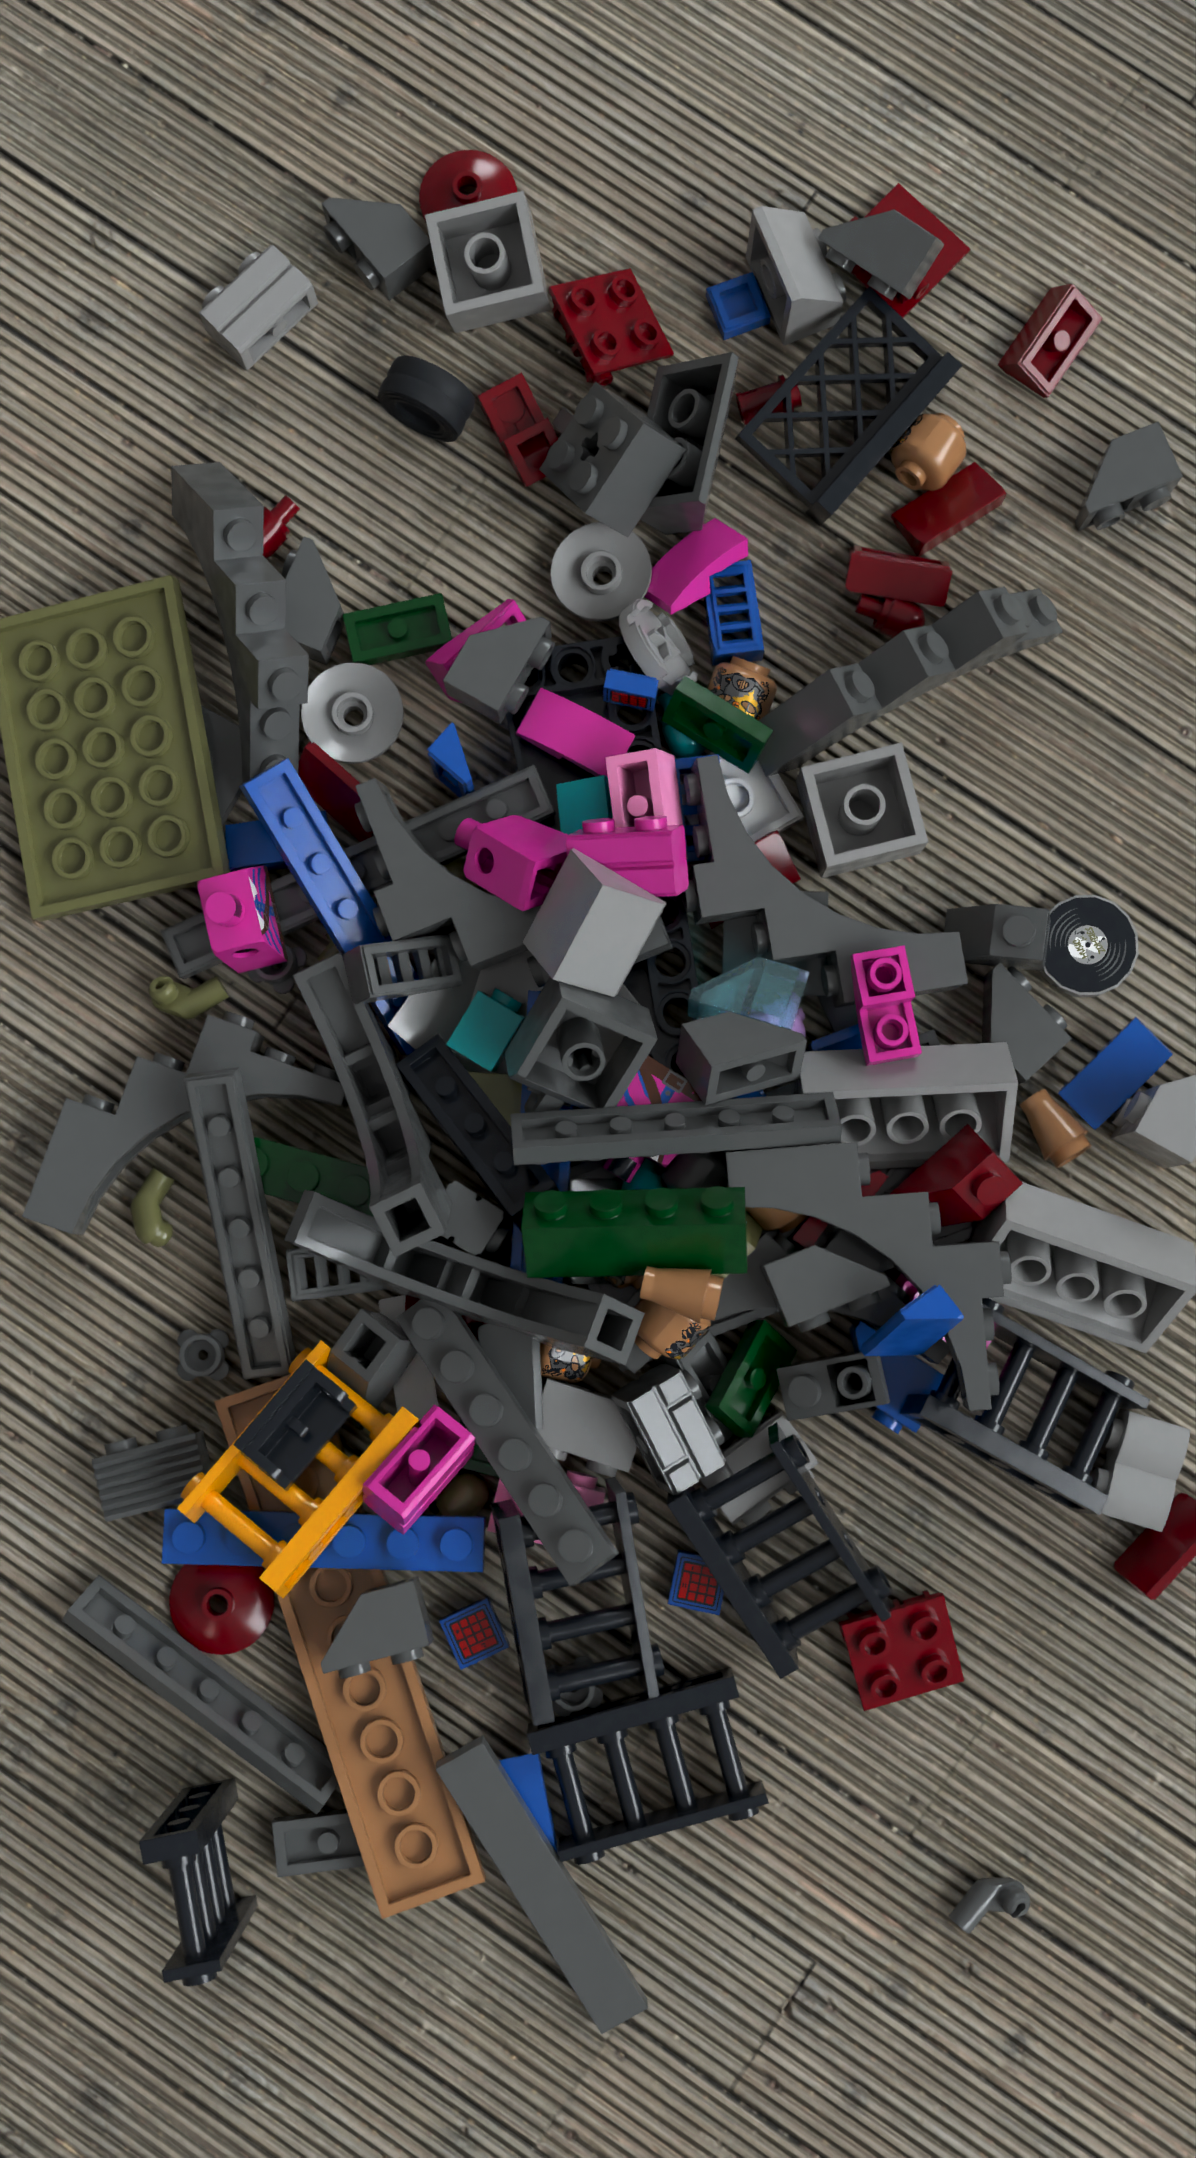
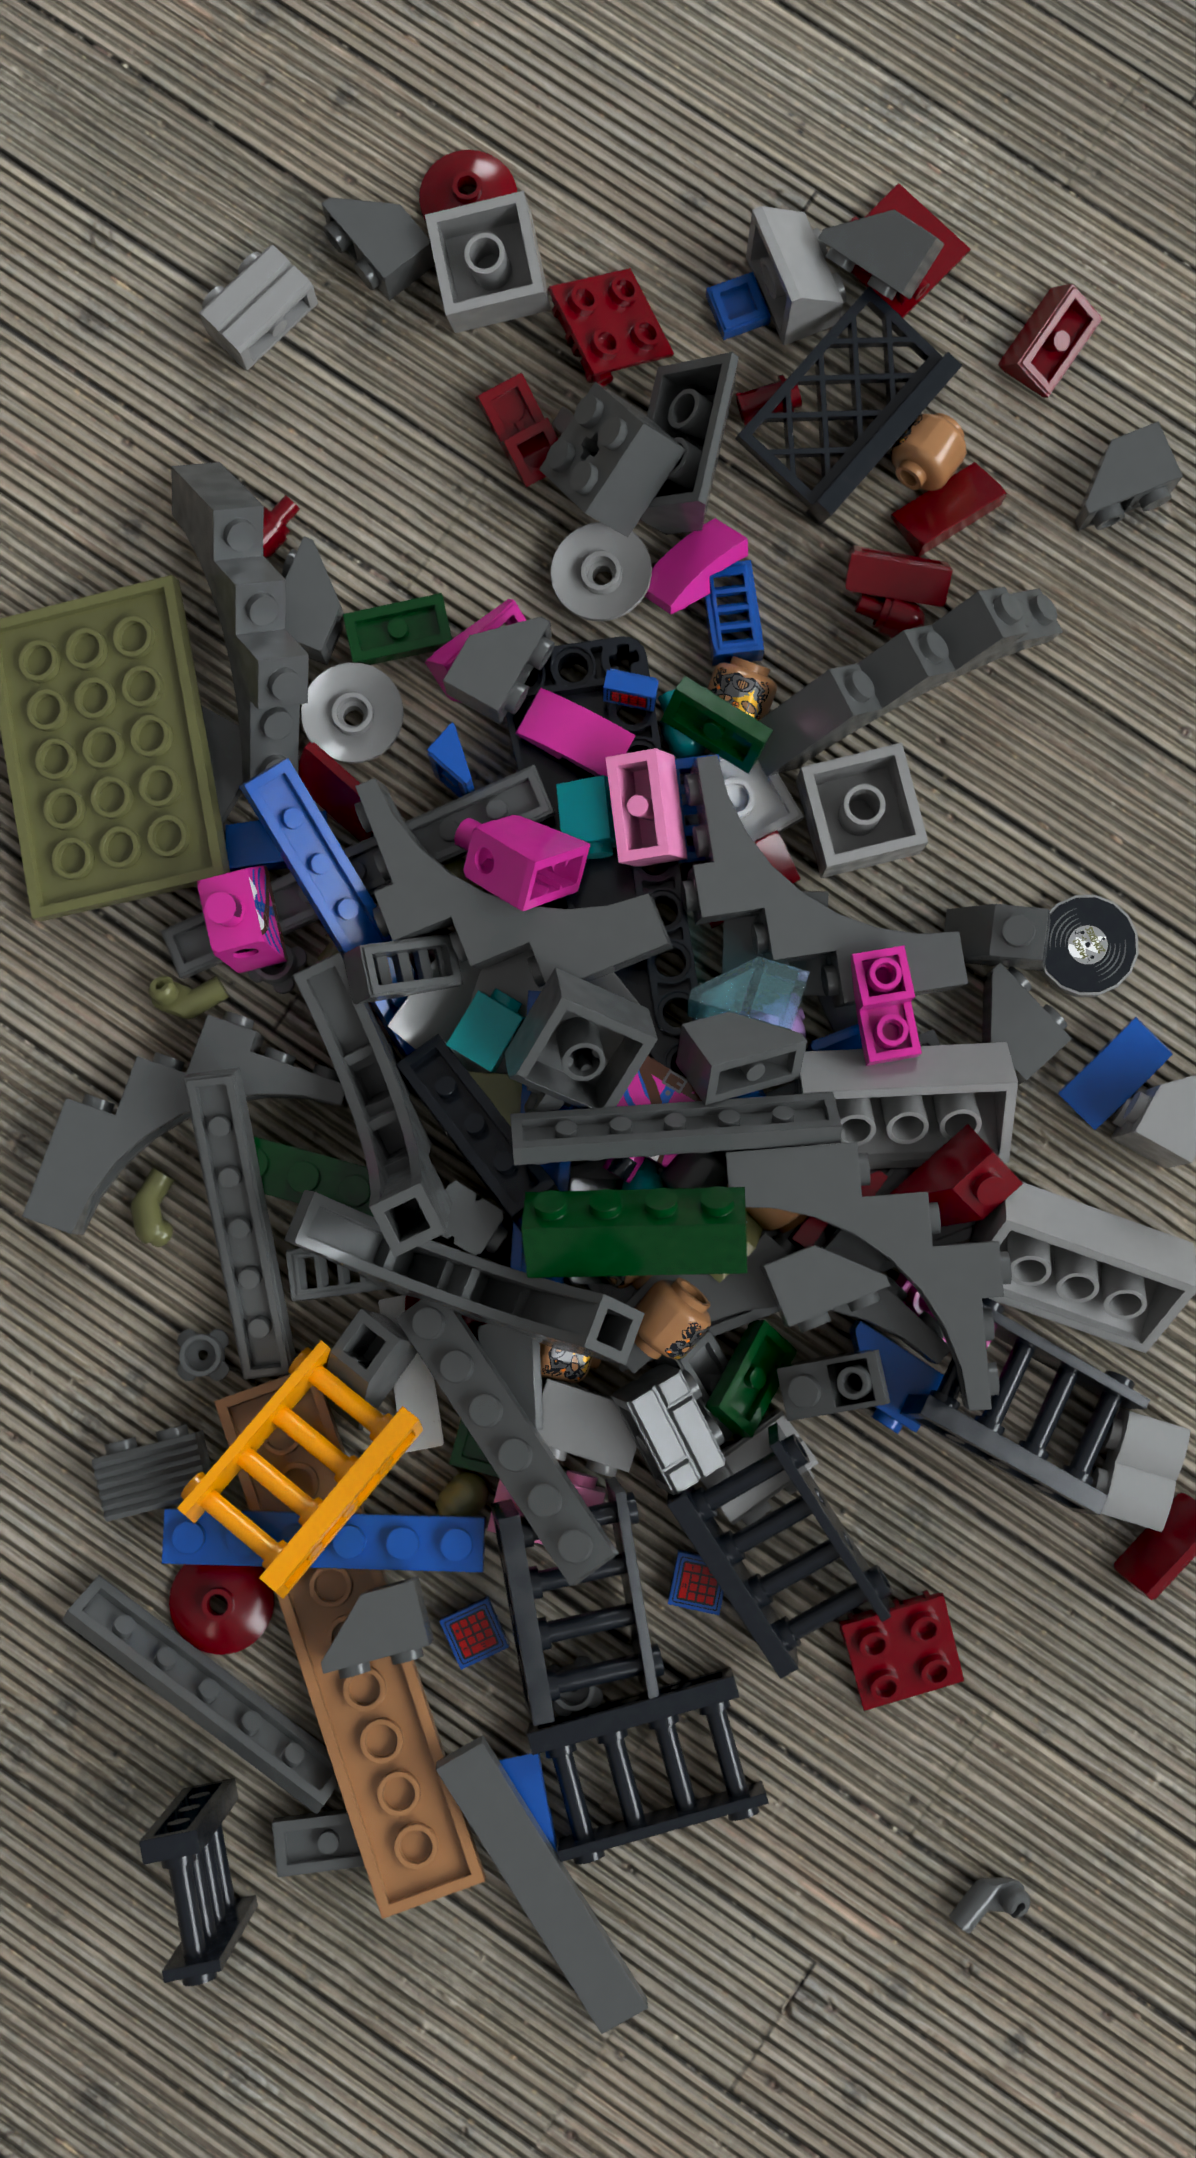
(295, 1425): black hinge -> none
(418, 1469): dark pink brick -> none
(426, 398): black tyre -> none
(592, 925): light grey slope -> none
(644, 854): dark pink brick -> none
(656, 645): light grey tile -> none
(684, 1291): medium nougat cone -> none
(915, 1326): blue slope -> none
(1054, 1129): medium nougat cone -> none

